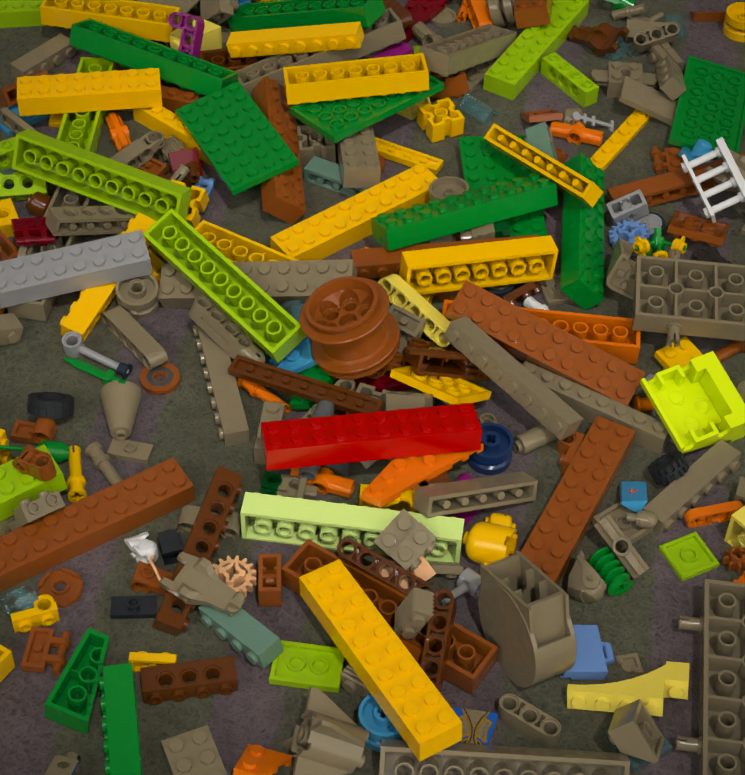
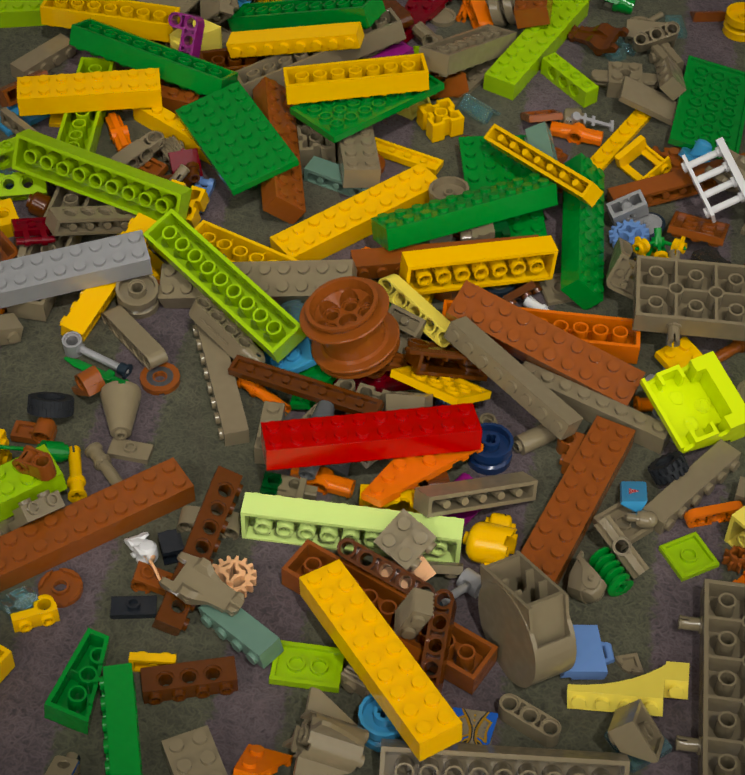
(38, 650): dark orange plate -> none
(88, 382): none -> dark orange plate
(269, 580): dark orange brick -> none
(629, 11): dark tan pin -> none
(635, 149): none -> yellow panel

